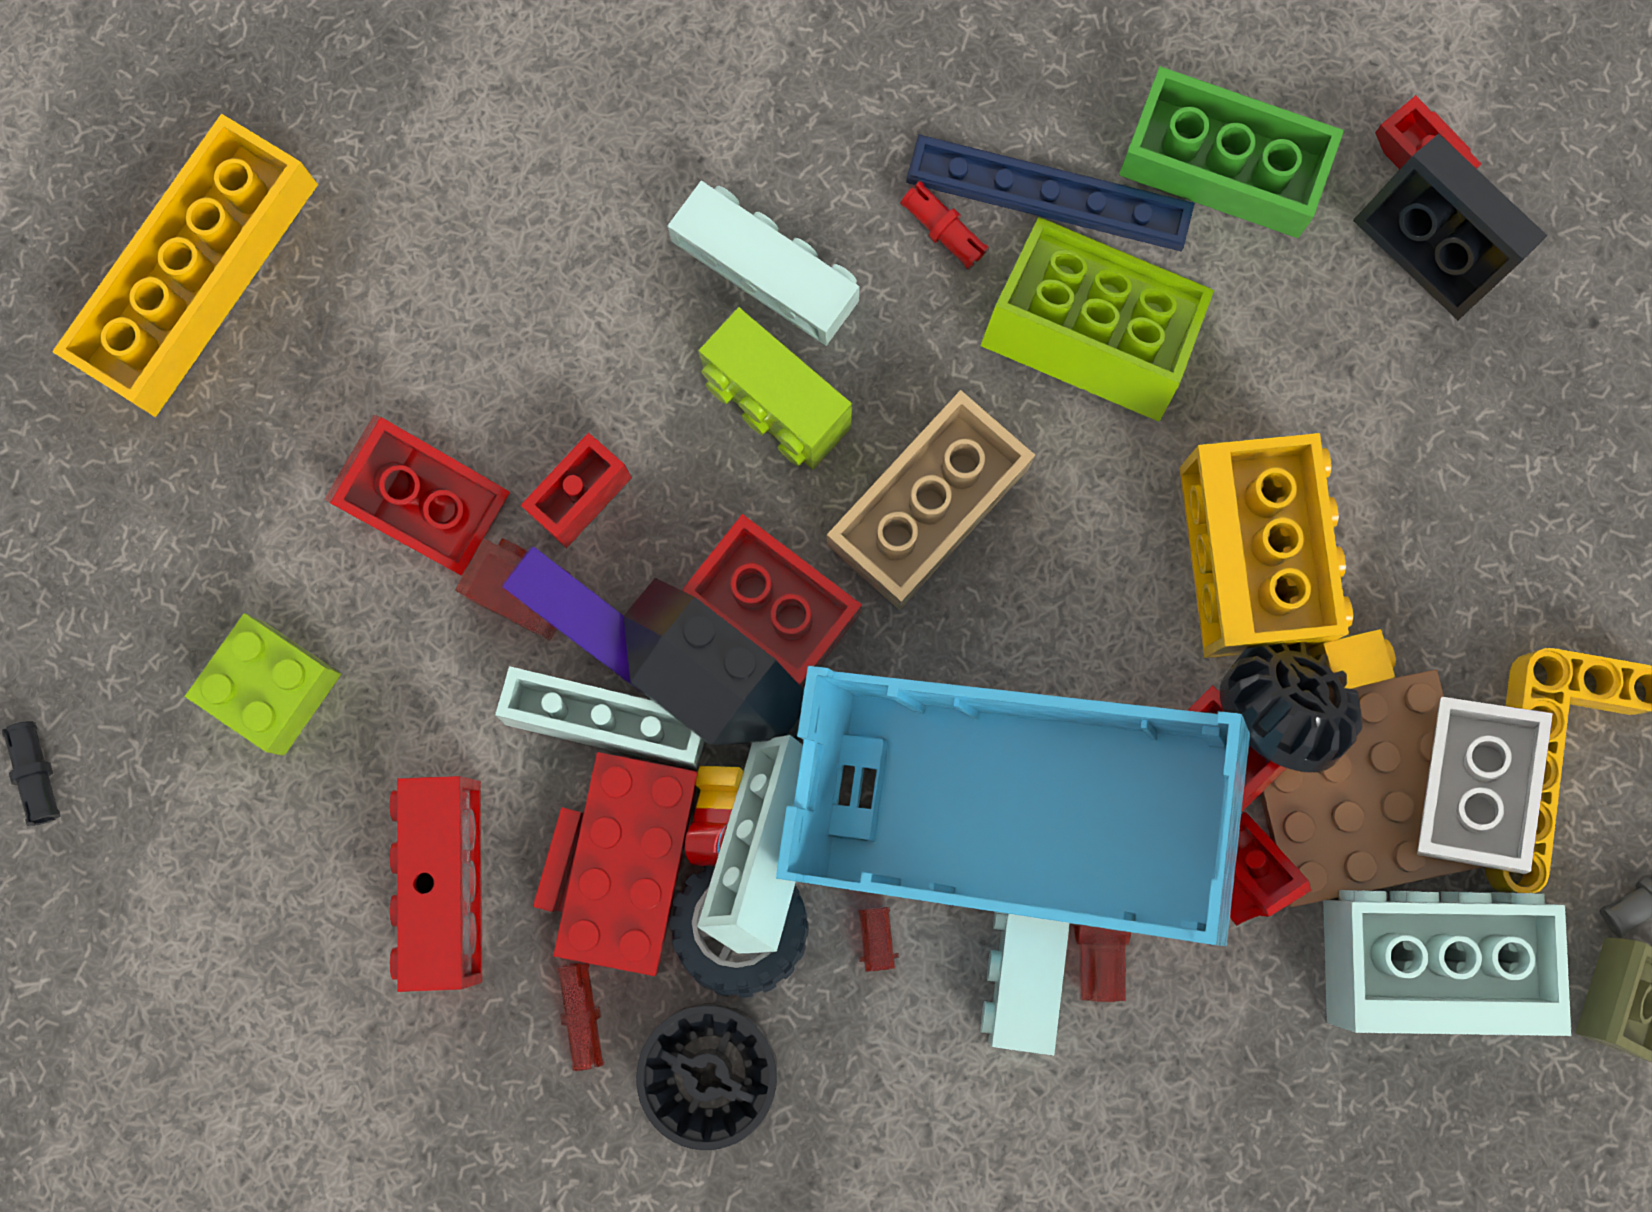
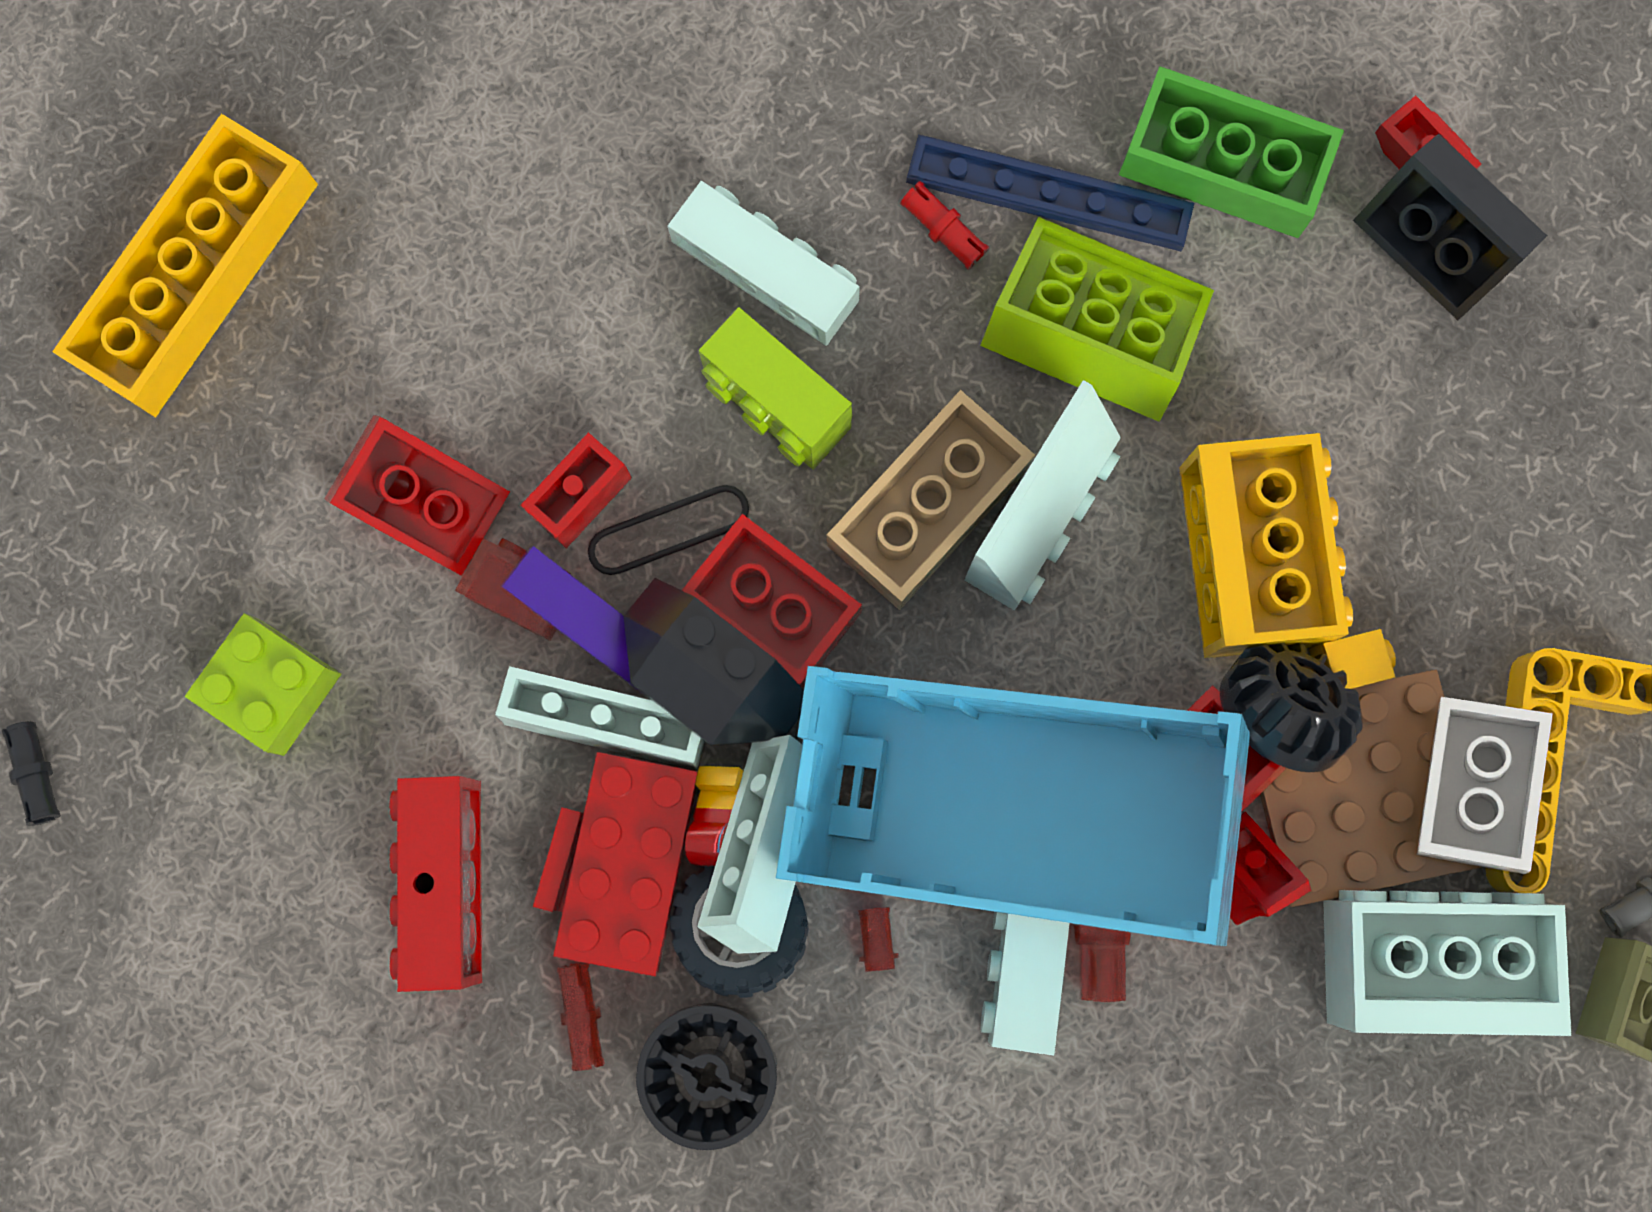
(657, 512): none -> black piece
(1046, 501): none -> light aqua slope

